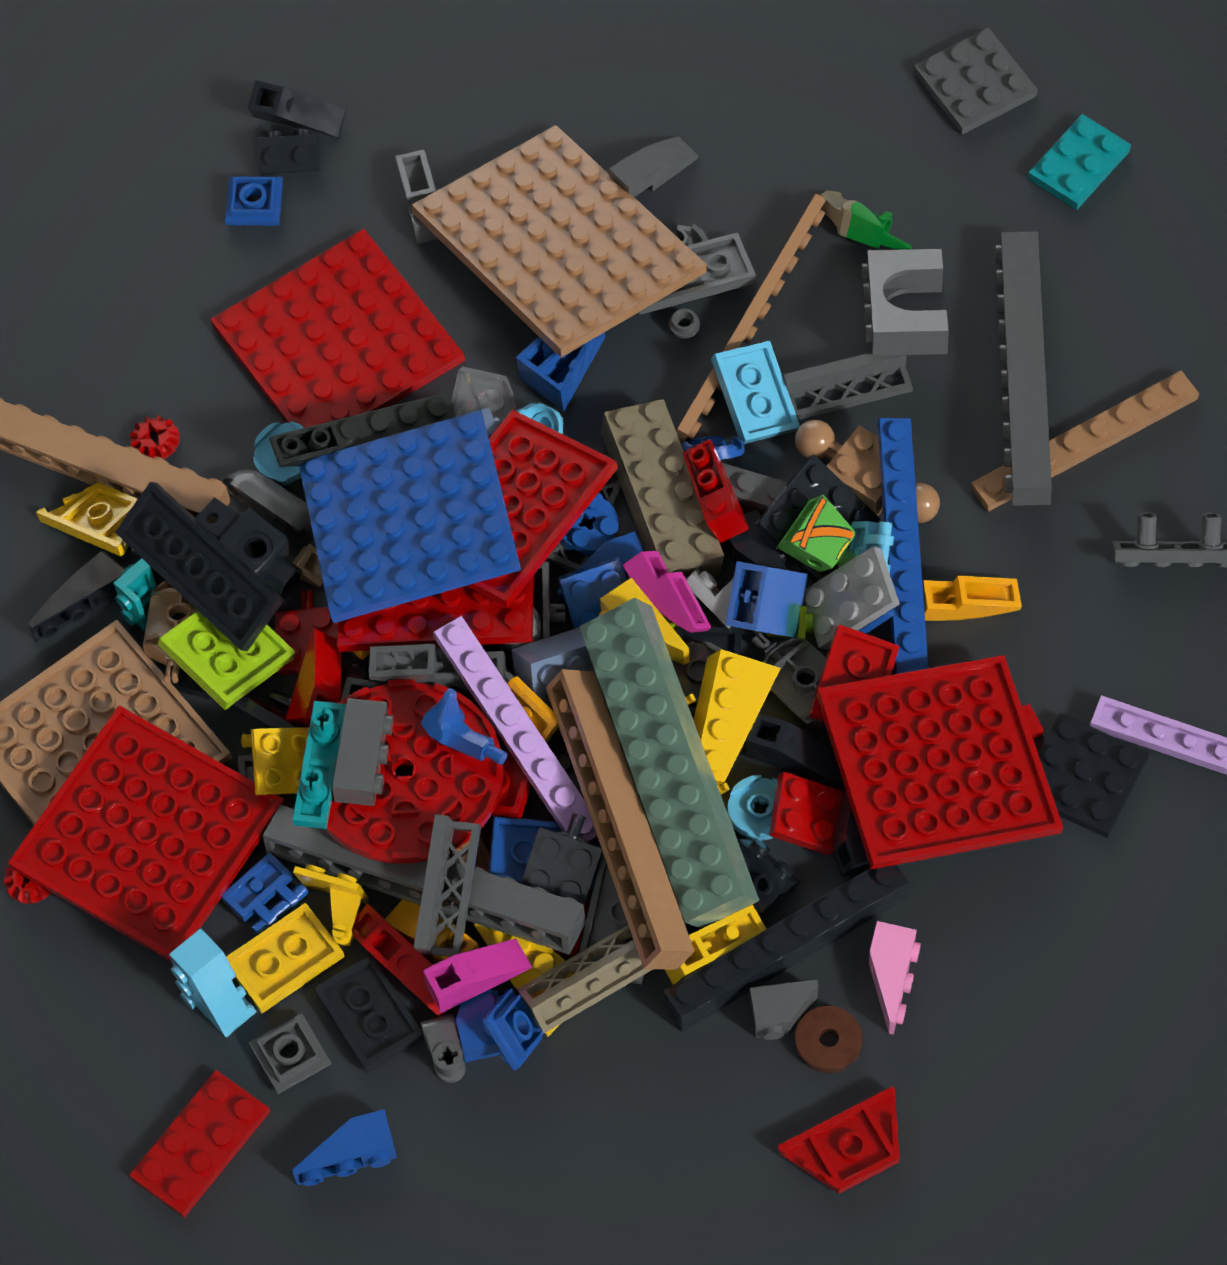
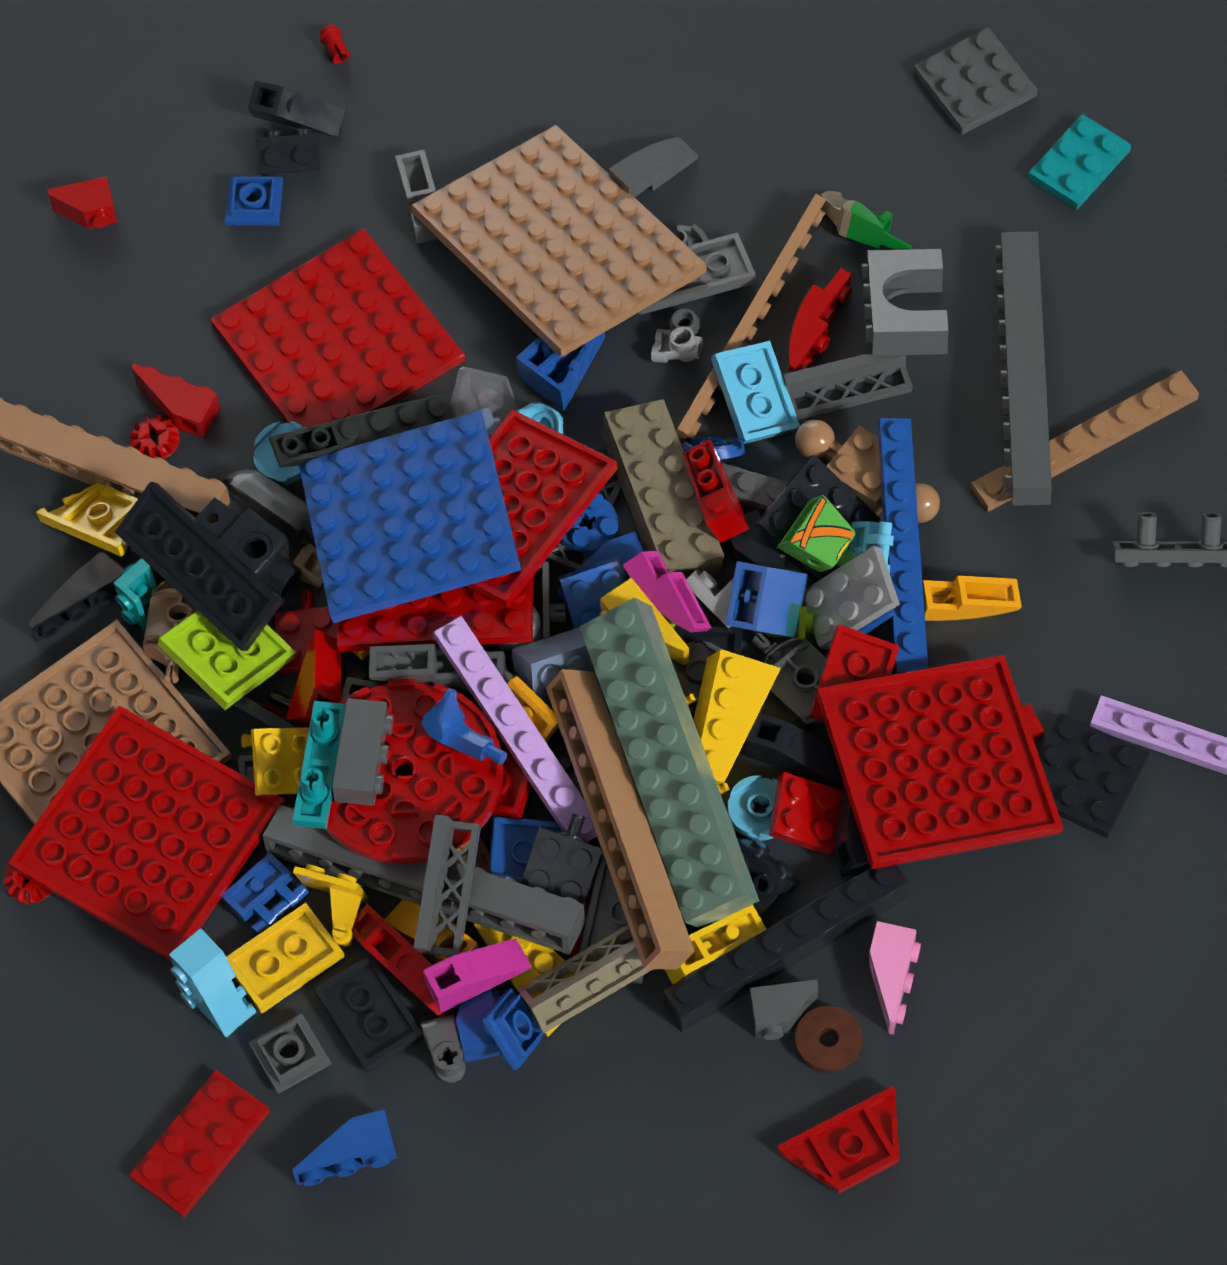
(85, 203): none -> red slope
(187, 405): none -> red slope
(331, 37): none -> red pin
(676, 344): none -> light grey plate
(812, 320): none -> red slope

